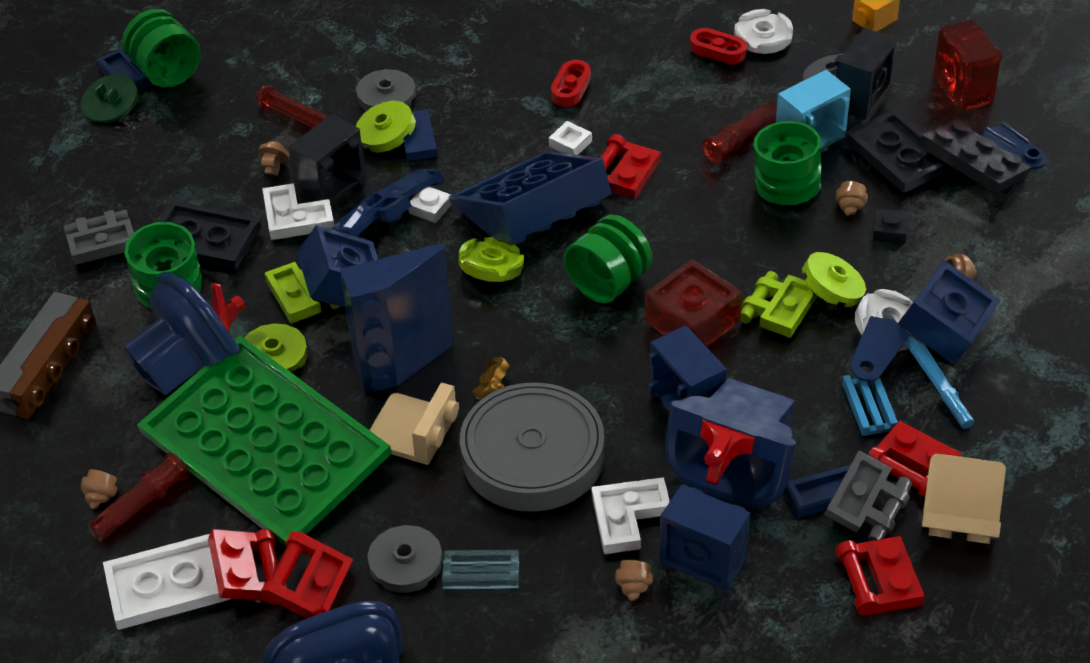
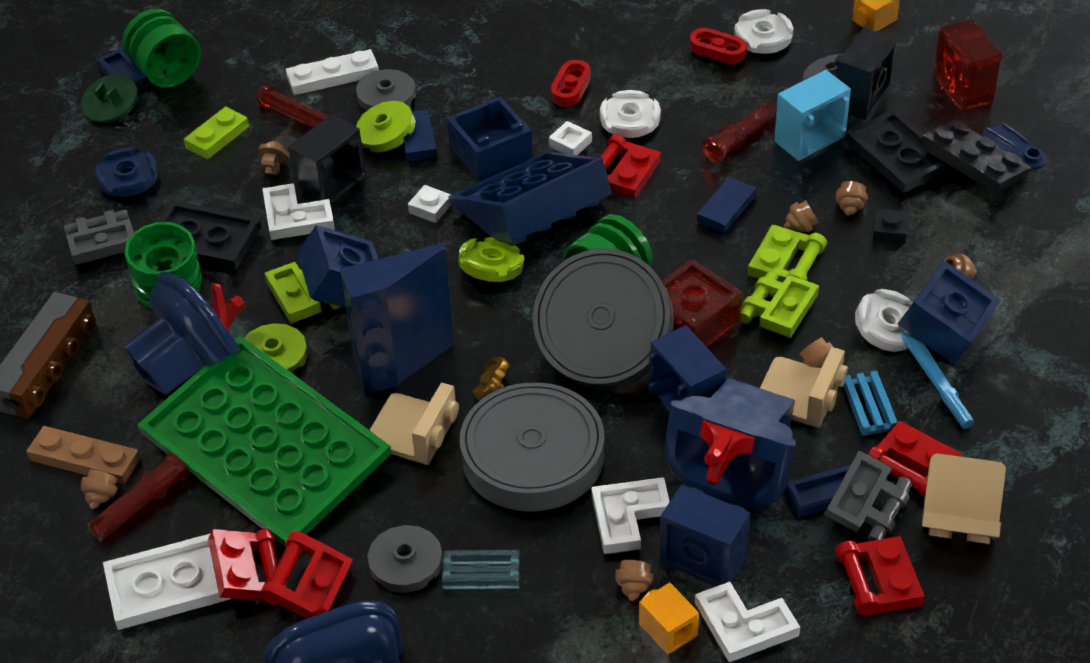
(82, 453): none -> medium nougat plate
(126, 172): none -> dark blue plate
(216, 132): none -> lime plate
(331, 72): none -> white plate
(388, 202): dark blue plate -> none
(490, 138): none -> dark blue container
(600, 318): none -> dark grey brick
(630, 114): none -> white plate
(668, 618): none -> light orange brick
(726, 204): none -> dark blue tile
(744, 630): none -> white plate
(779, 250): none -> lime plate
(787, 163): green wheel -> none
(800, 218): none -> medium nougat plate
(809, 386): none -> tan bracket
(816, 353): none -> medium nougat plate
(833, 279): lime plate -> none
(877, 347): dark blue piece -> none

